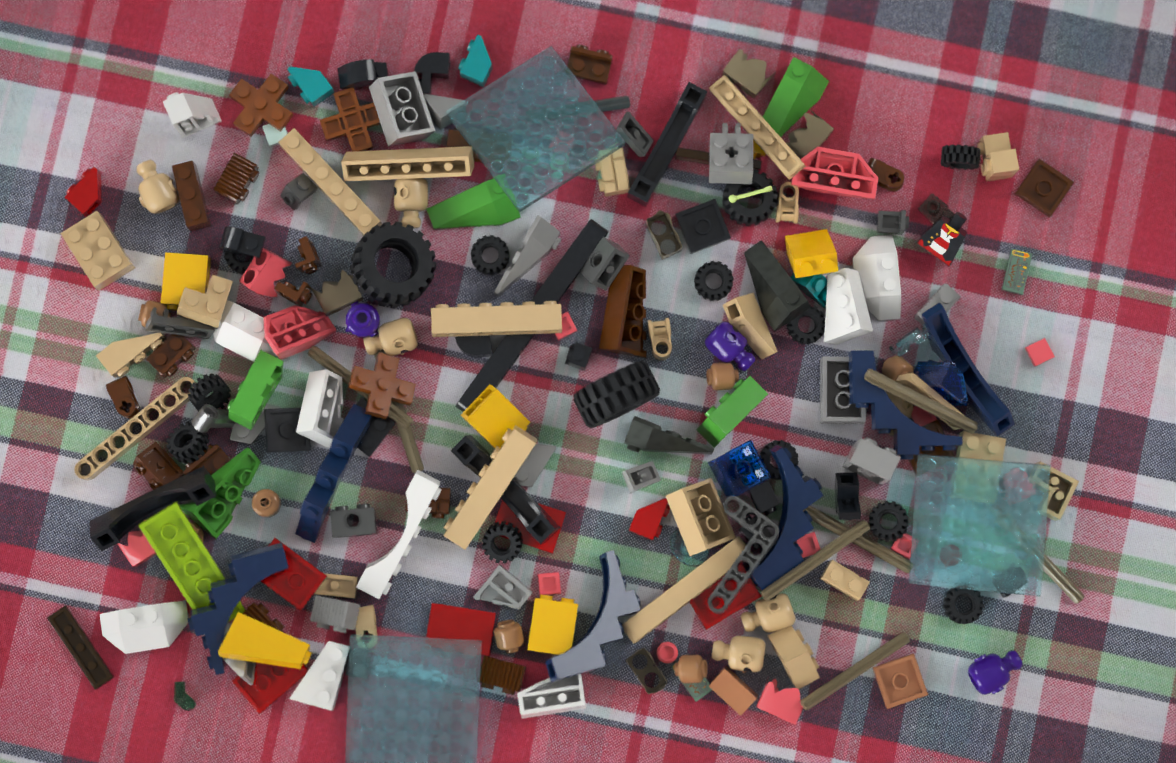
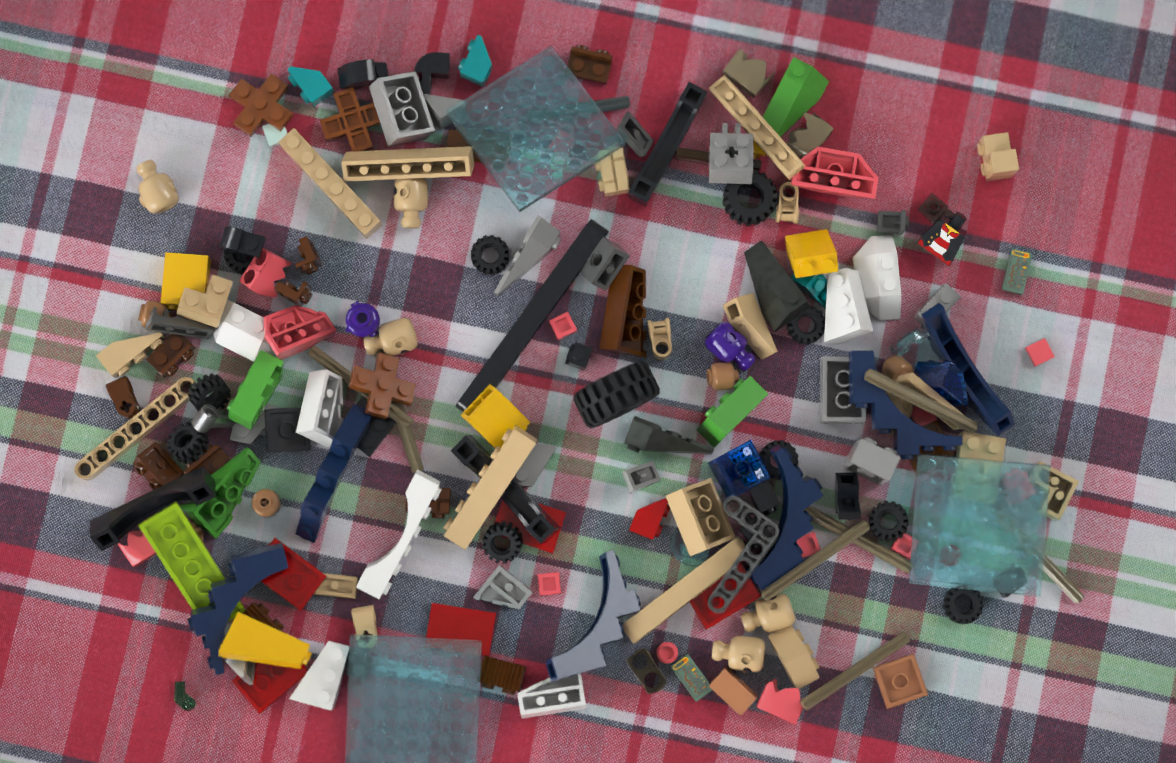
(80, 647): dark brown tile -> none
(87, 193): red slope -> none
(97, 250): tan brick -> none
(145, 626): white wedge -> none
(191, 113): white wedge -> none
(191, 195): reddish brown brick -> none
(236, 179): reddish brown brick -> none
(298, 191): dark grey bracket -> none
(334, 613): light grey brick -> none
(338, 295): dark tan piece -> none
(366, 524): dark grey brick -> none
(407, 242): black tyre -> none
(475, 207): bright green wedge -> none
(475, 346): black brick -> none
(496, 320): tan brick -> none
(509, 636): medium nougat head -> none
(552, 625): yellow brick -> none
(658, 239): dark tan piece -> none
(691, 669): medium nougat head -> none
(703, 226): black plate -> none
(720, 269): black tyre -> none
(732, 198): yellowish green hinge -> none
(844, 580): tan brick -> none
(885, 174): reddish brown piece -> none
(960, 157): black tyre -> none
(991, 672): dark purple piece -> none
(1044, 188): reddish brown tile -> none

